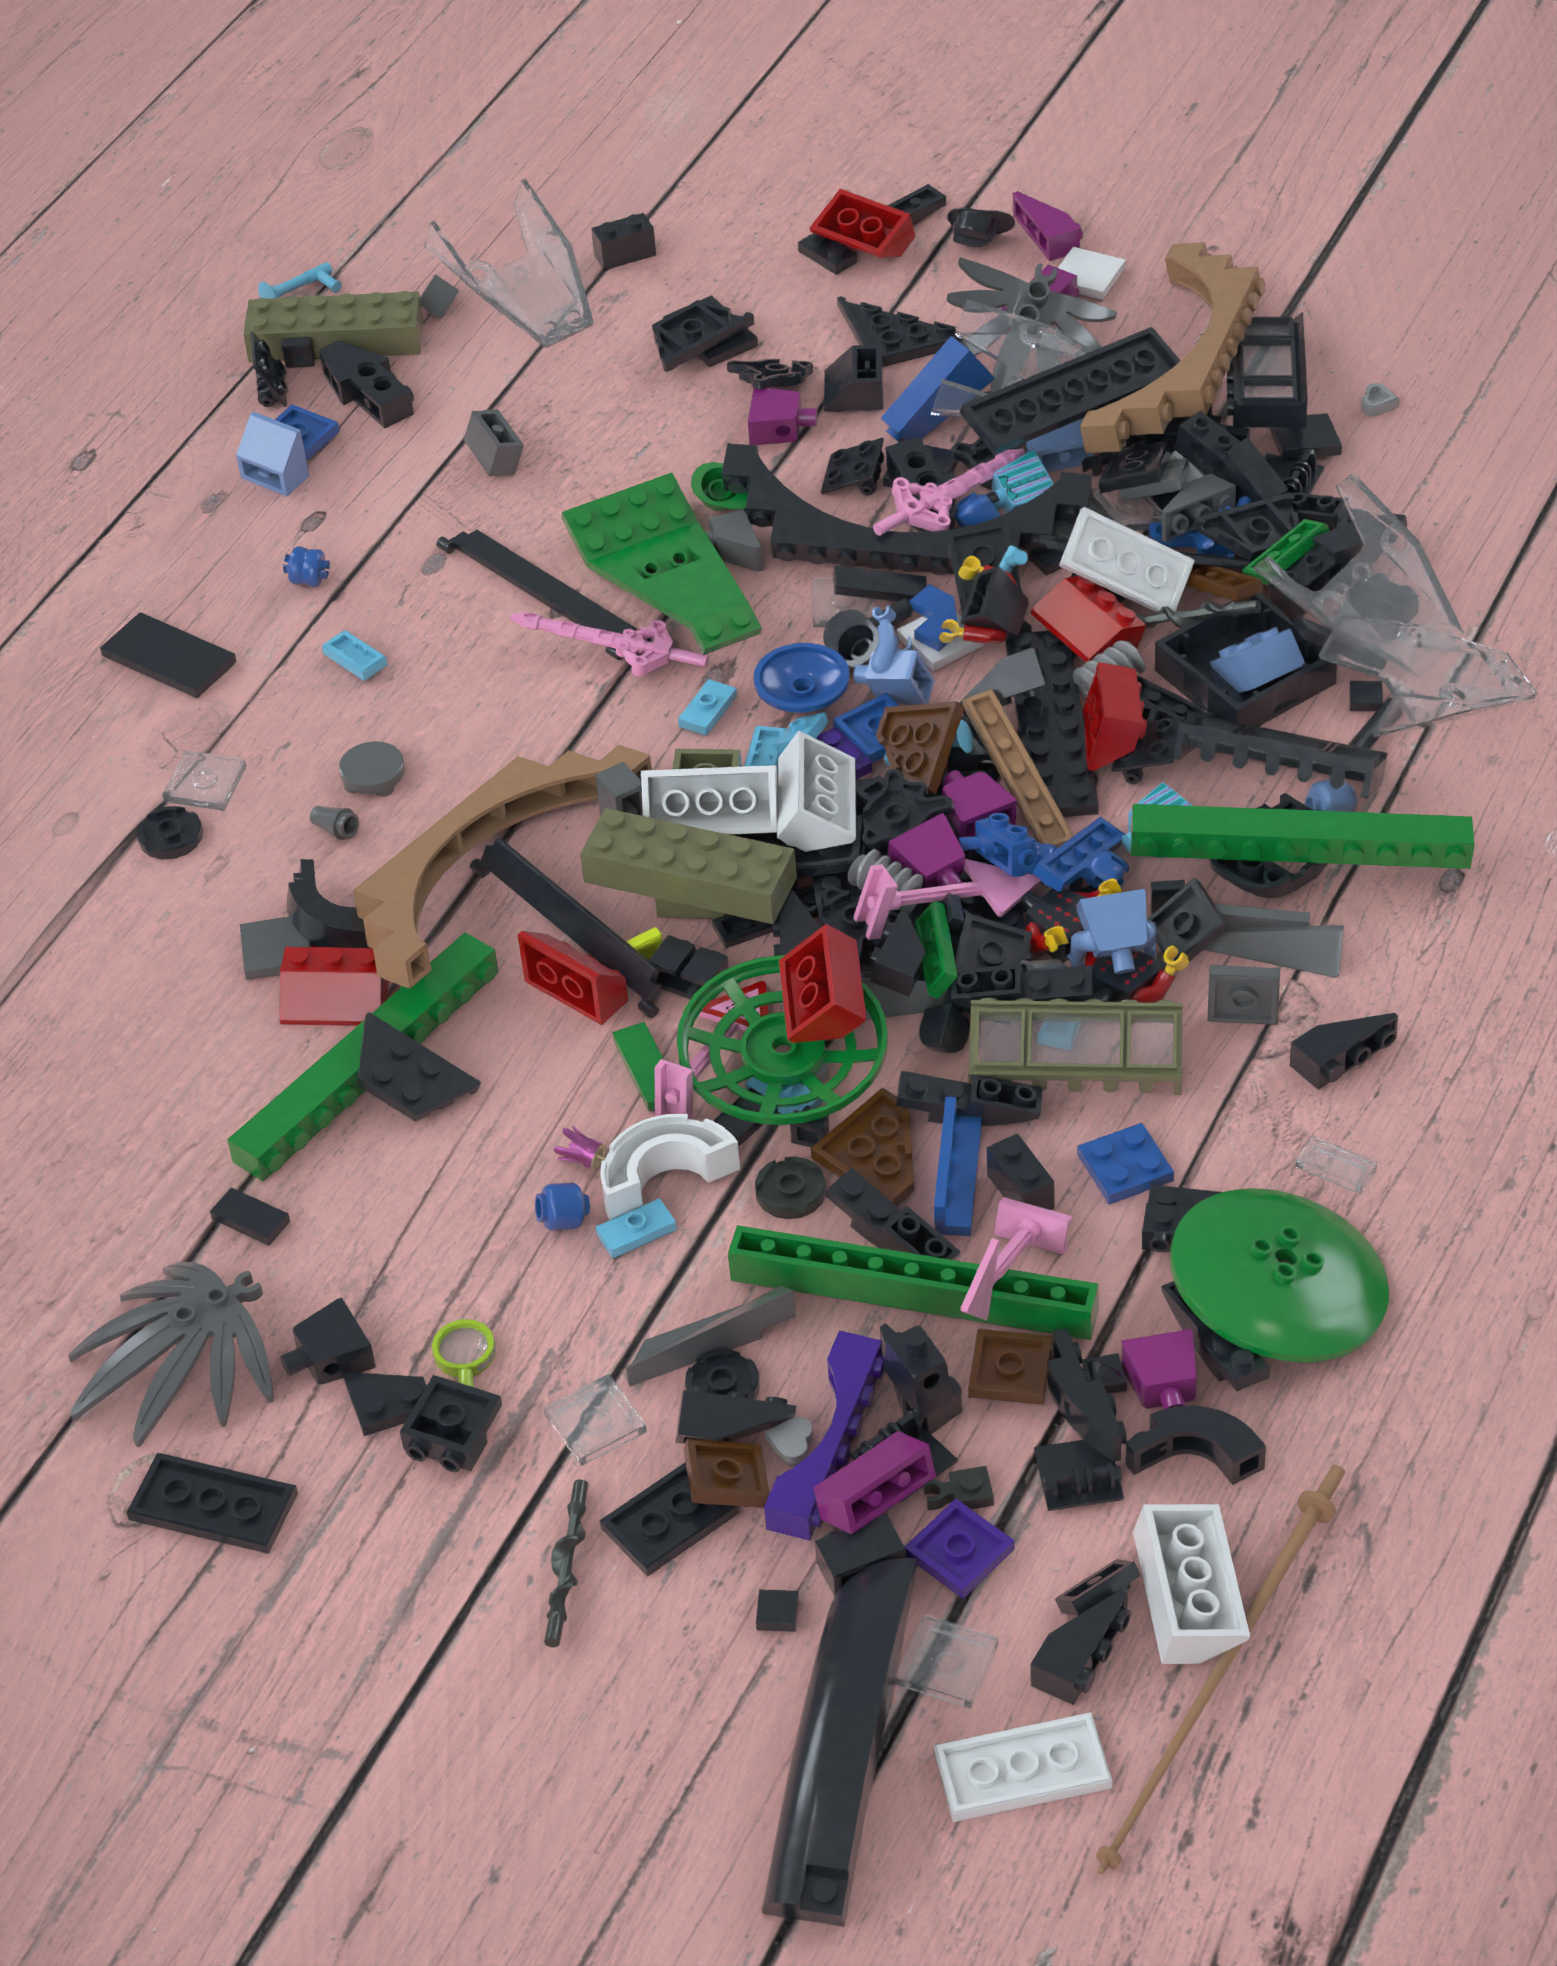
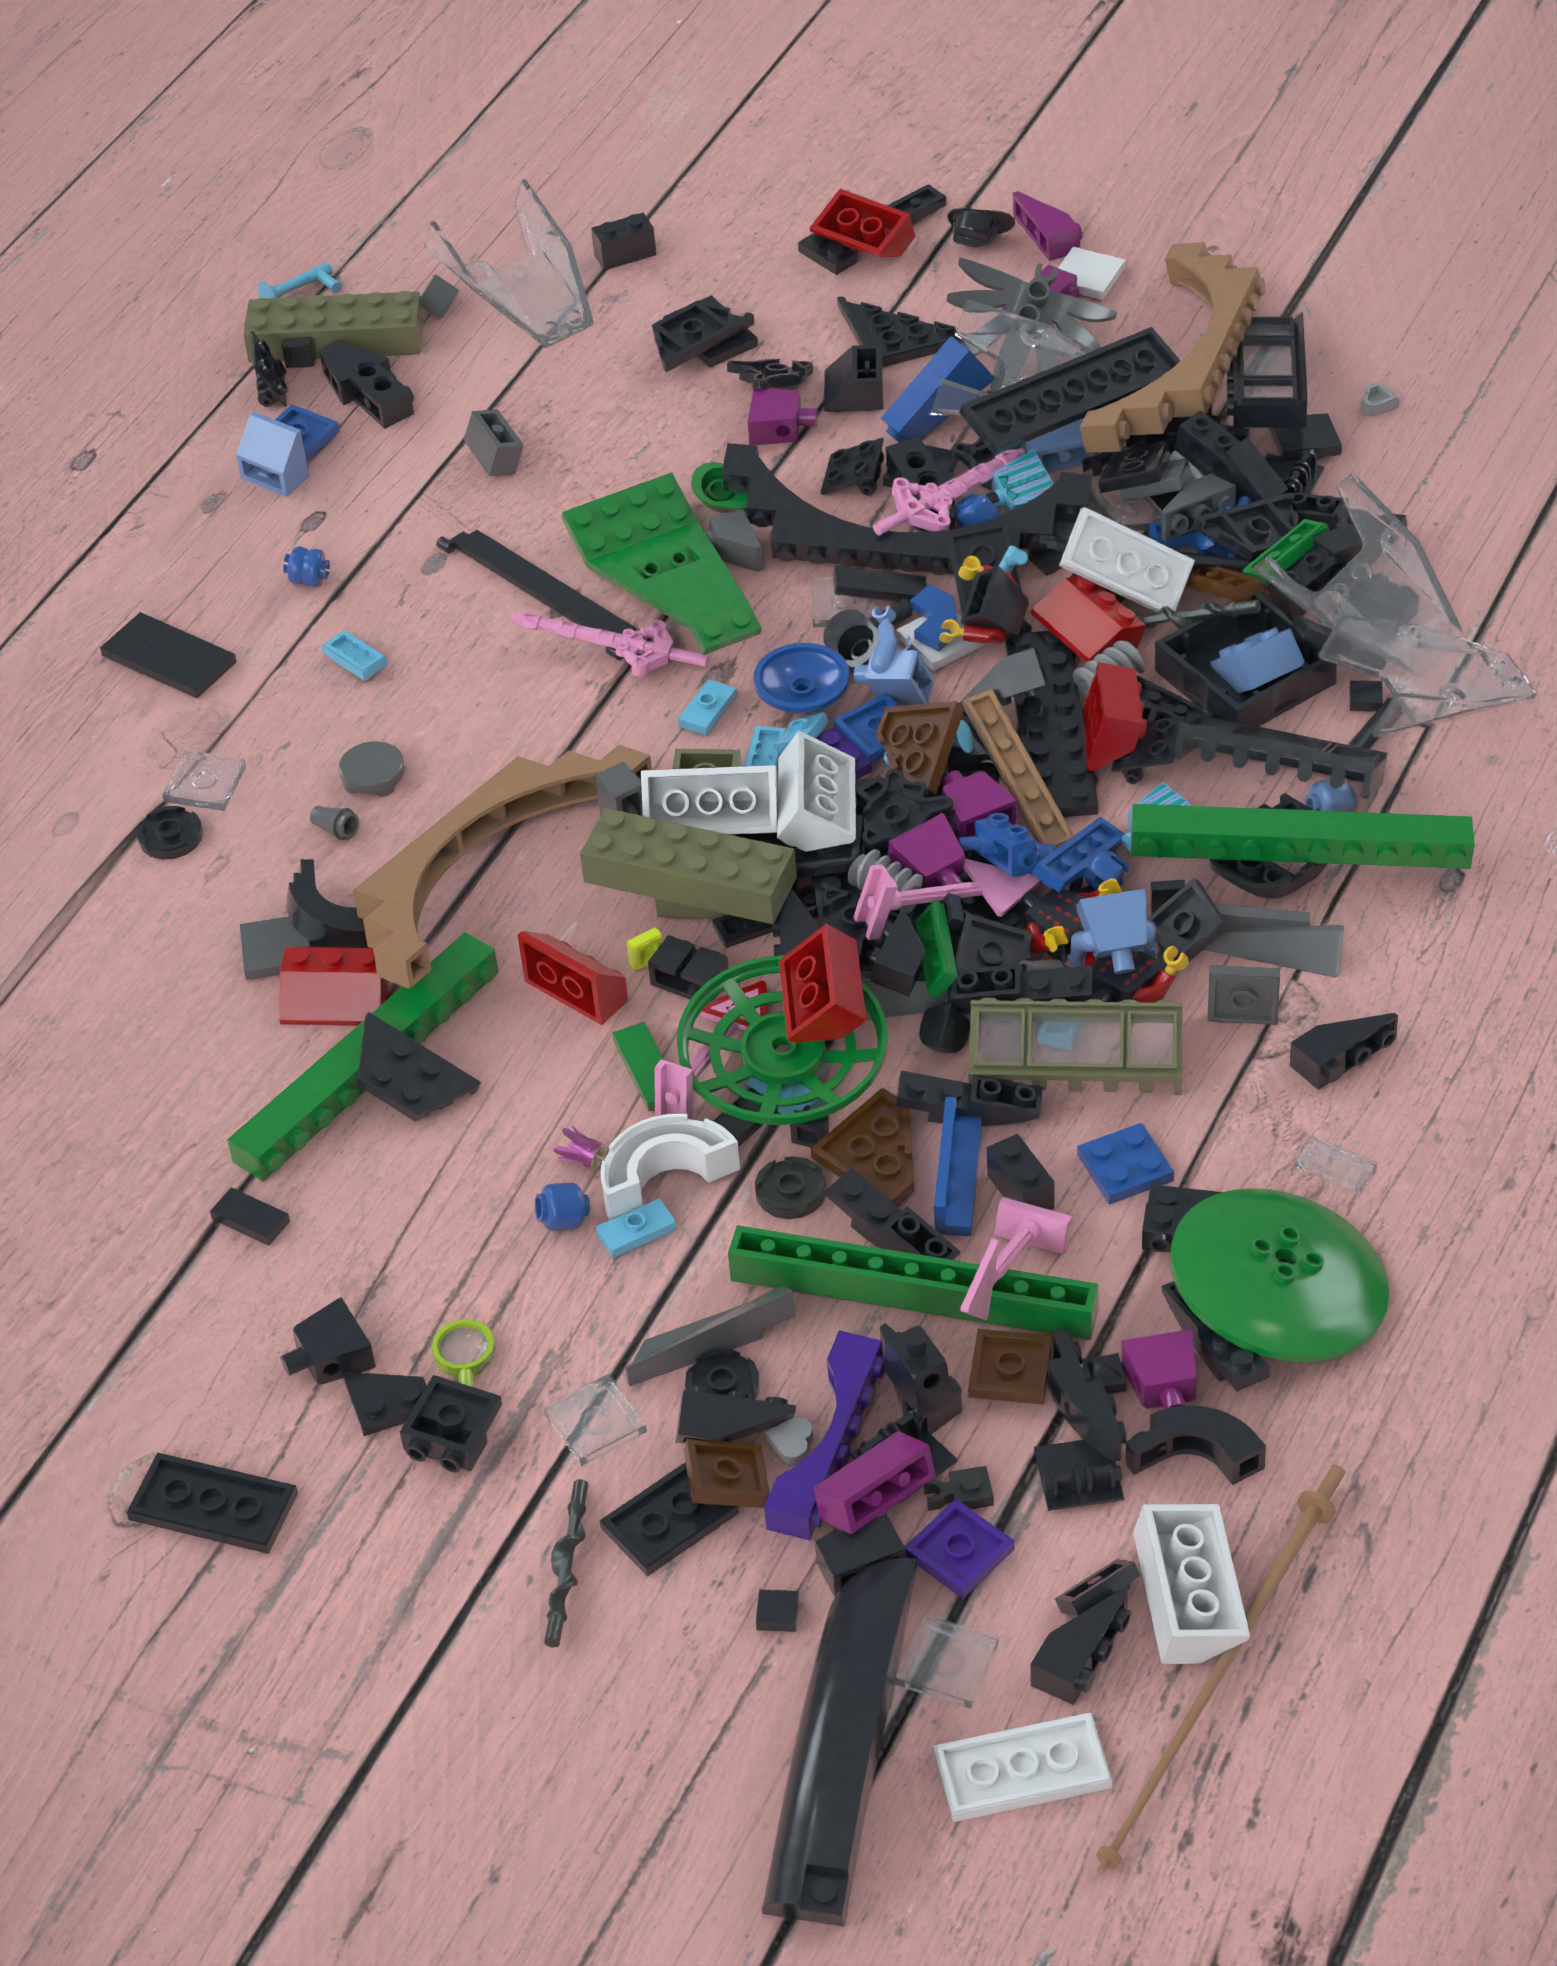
(199, 1309): dark grey plant -> none
(572, 919): black piece -> none

